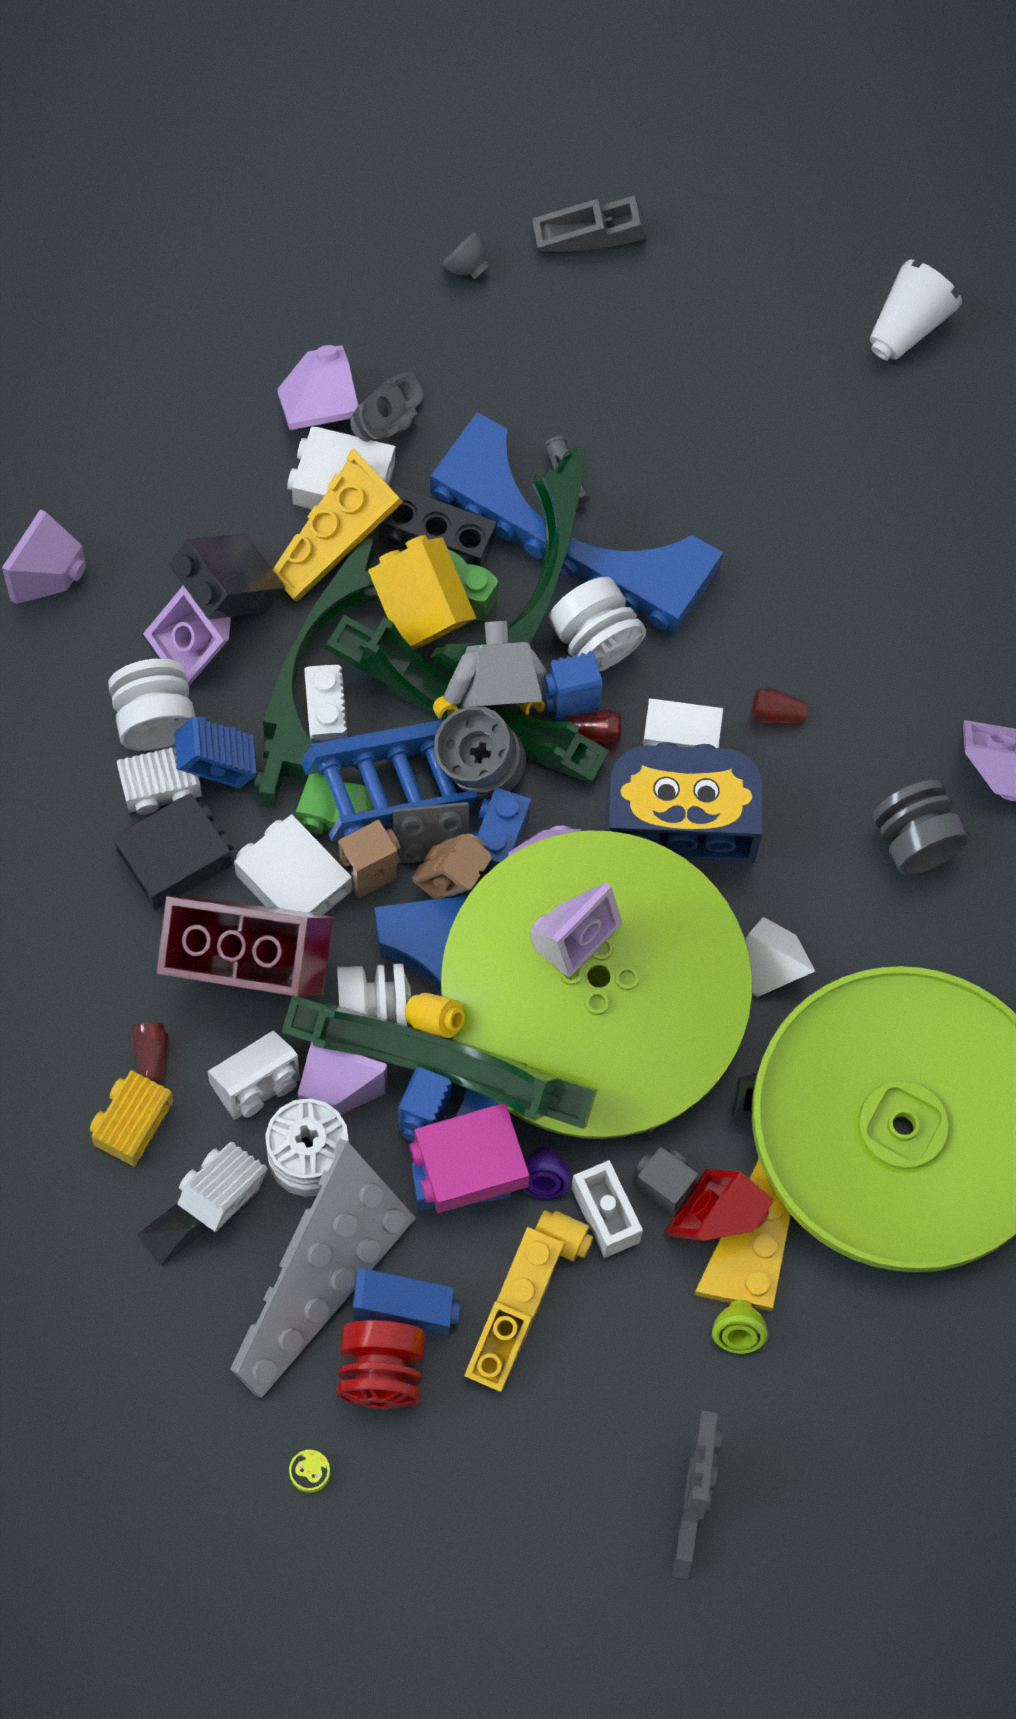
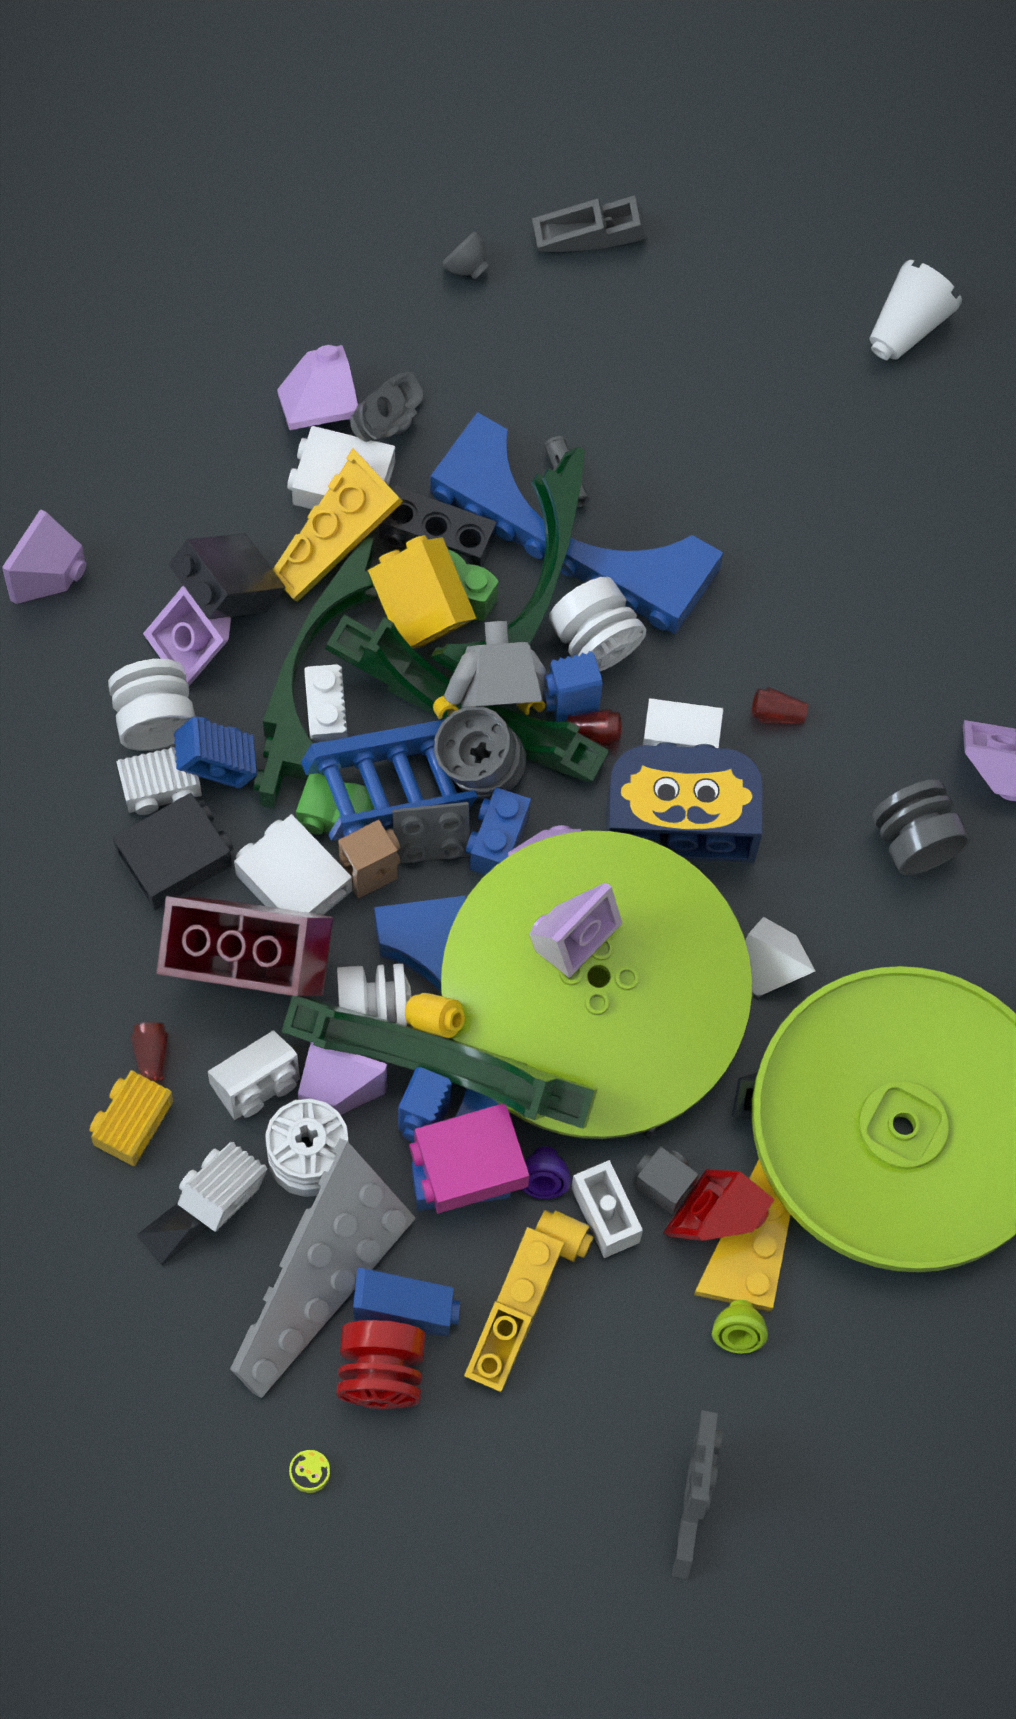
(452, 866): medium nougat brick -> none

